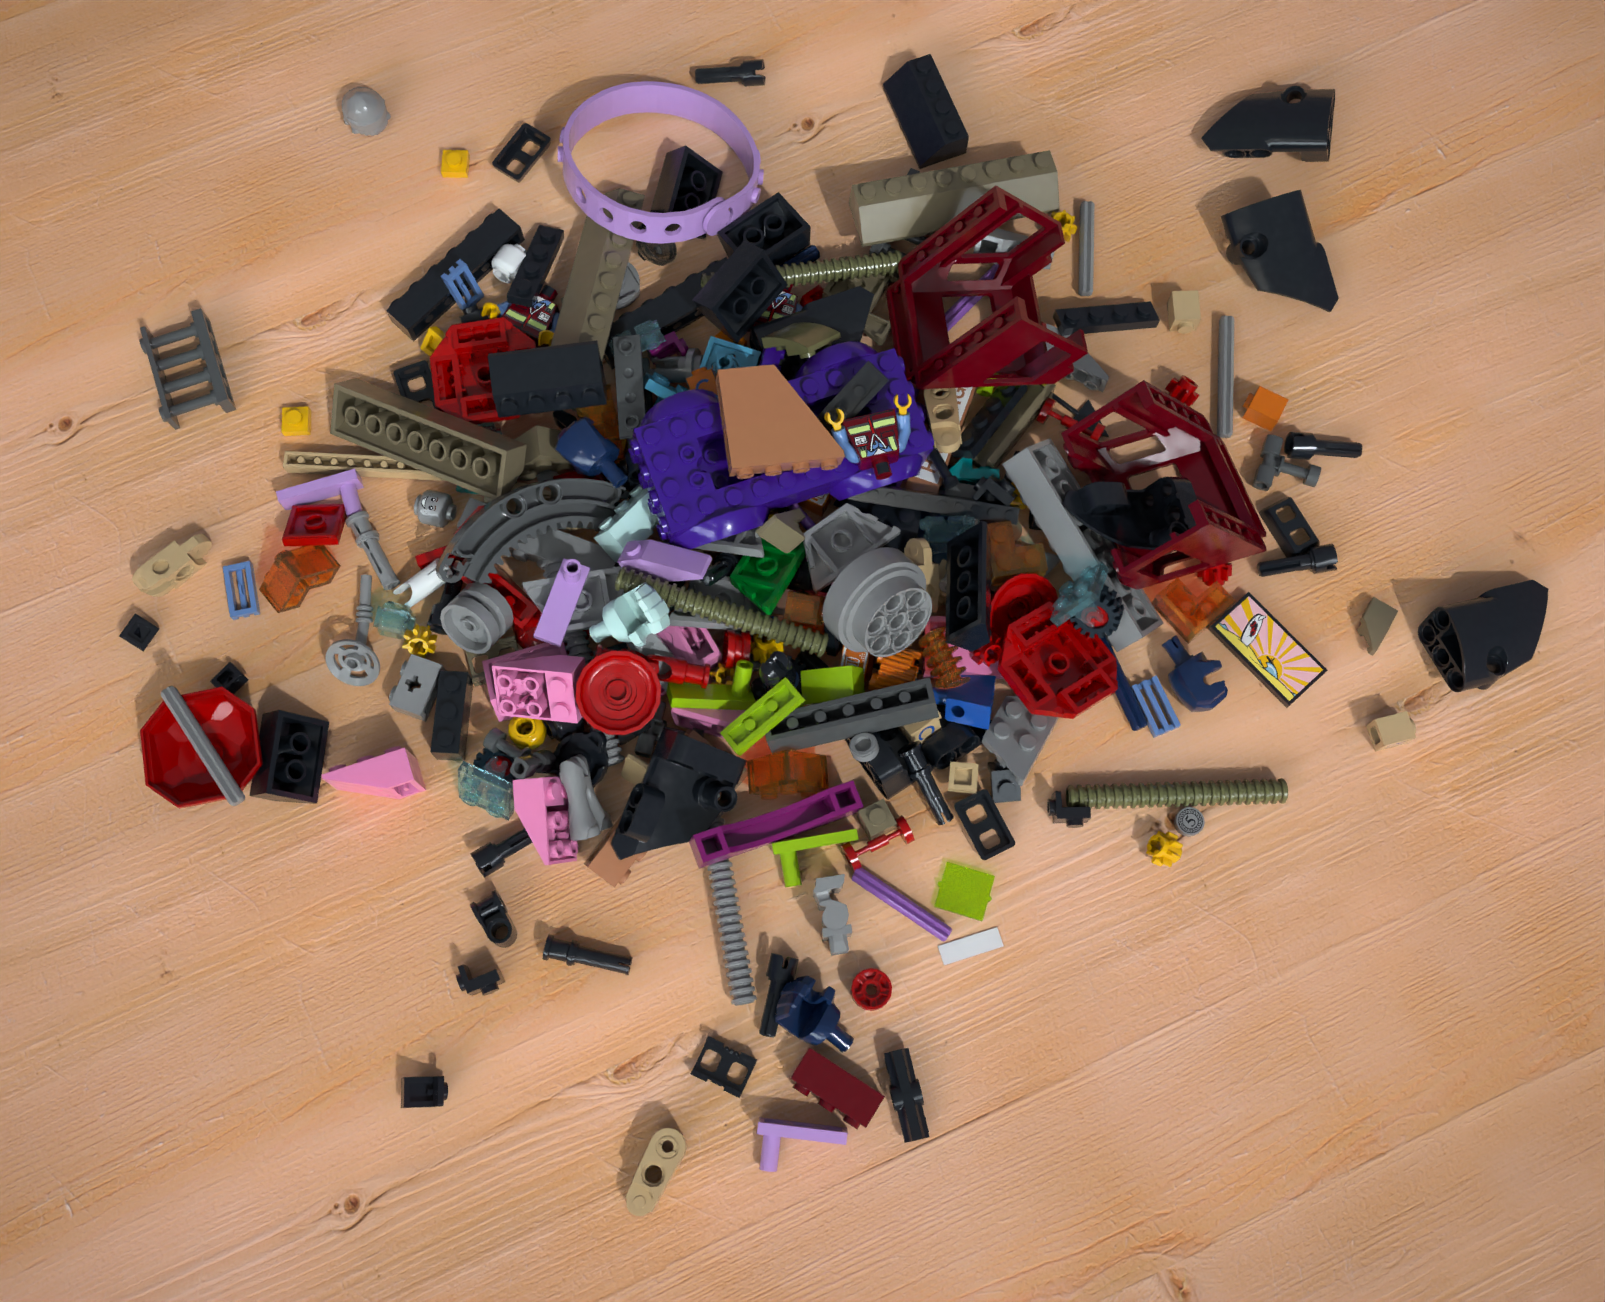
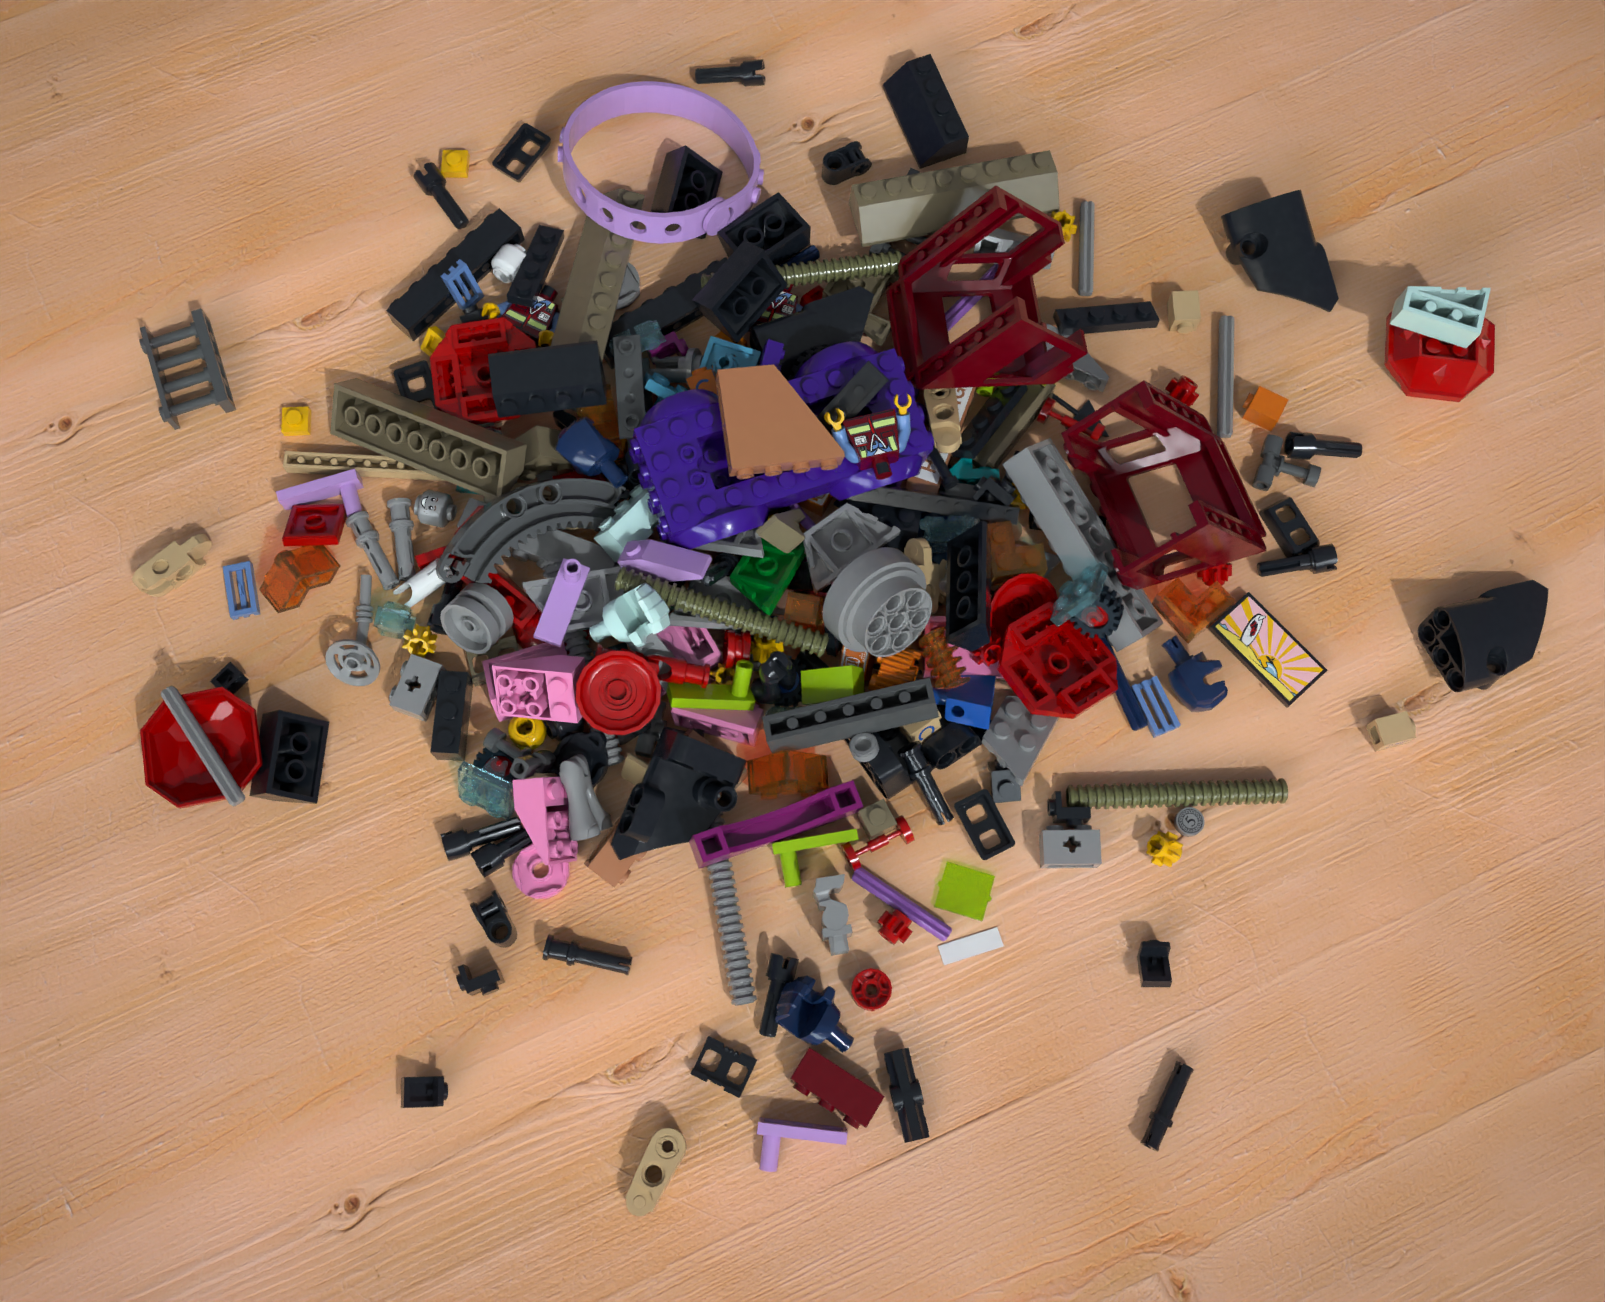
(139, 632): black tile -> none
(365, 111): light grey hair -> none
(387, 775): bright pink slope -> none
(402, 526): none -> light grey pin
(434, 185): none -> black piece
(460, 842): none -> black piece
(538, 887): none -> bright pink tile
(656, 253): clear smoke piece -> none
(762, 716): lime piece -> none
(801, 339): olive slope -> none
(848, 161): none -> black piece
(894, 926): none -> red gear
(963, 777): tan tile -> none
(1085, 855): none -> light grey brick
(1134, 516): black panel -> none
(1154, 964): none -> black bracket
(1166, 1107): none -> black pin
(1272, 124): black panel -> none
(1376, 623): dark tan slope -> none
(1438, 370): none -> red piece
(1442, 313): none -> light aqua wedge

